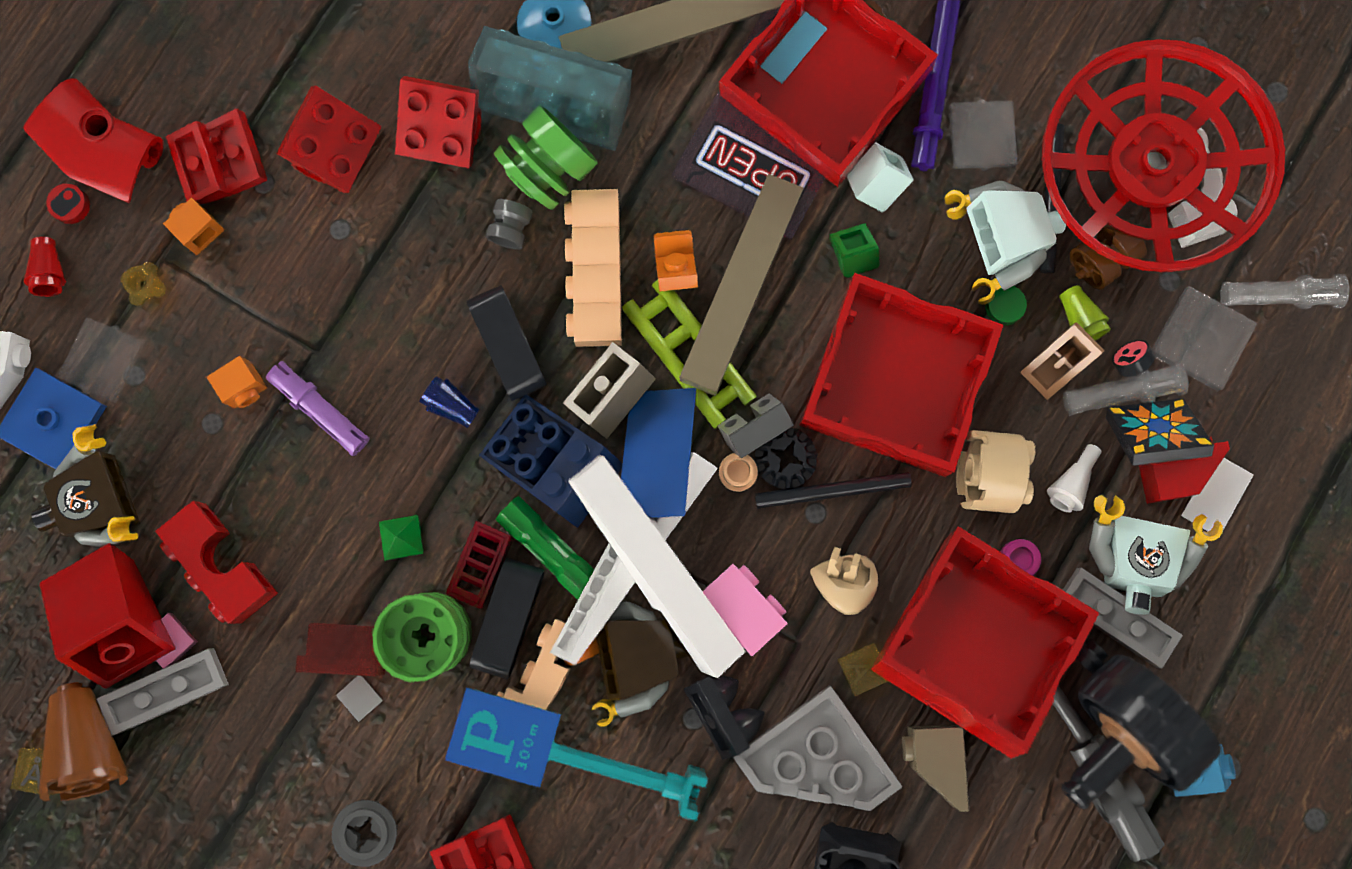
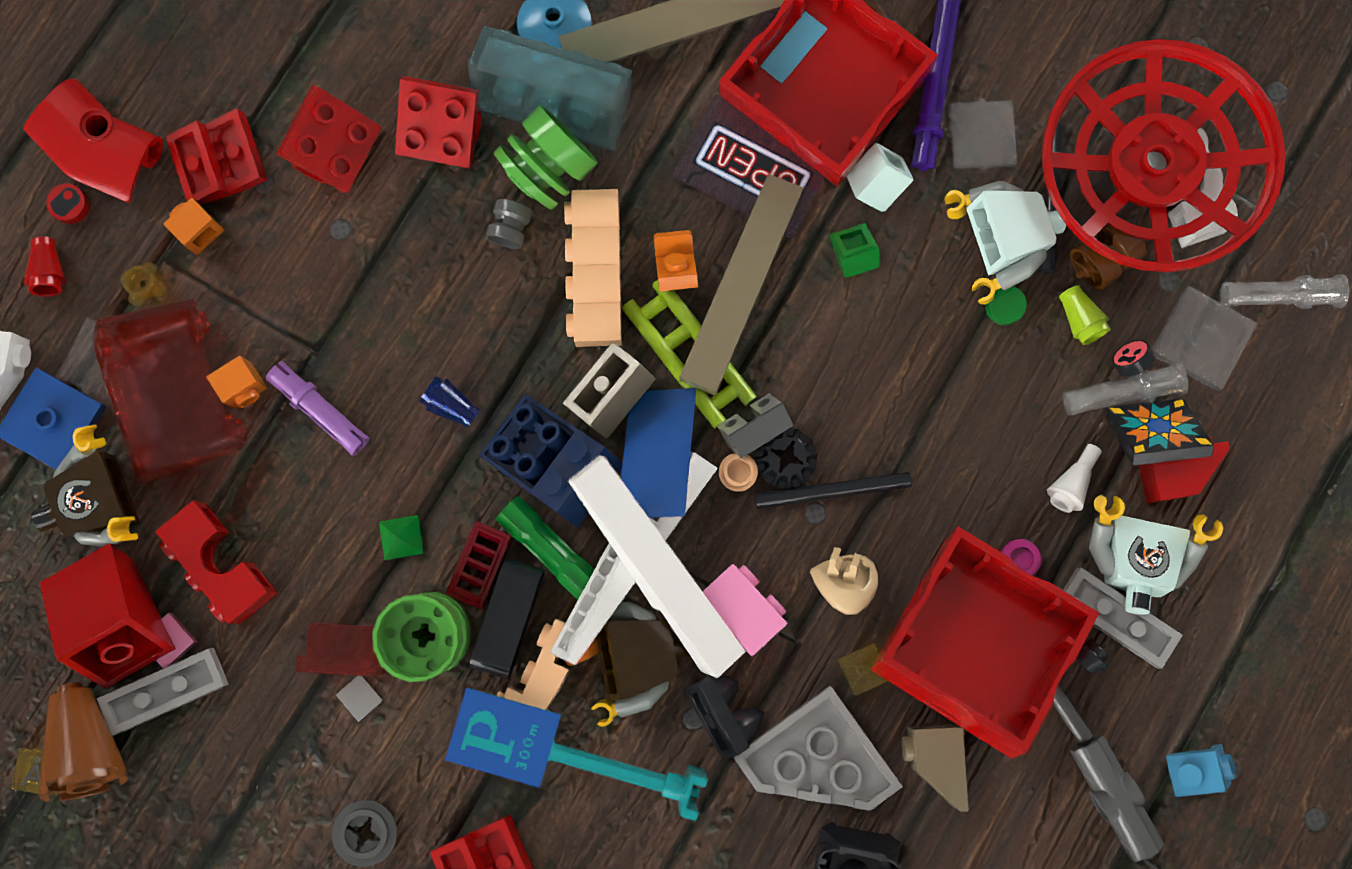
(161, 390): none -> clear red windscreen
(506, 343): black beam -> none
(901, 375): red tile -> none
(995, 472): tan brick -> none
(1062, 360): medium nougat slope -> none
(1143, 726): black wheel -> none
(1219, 495): white sticker -> none

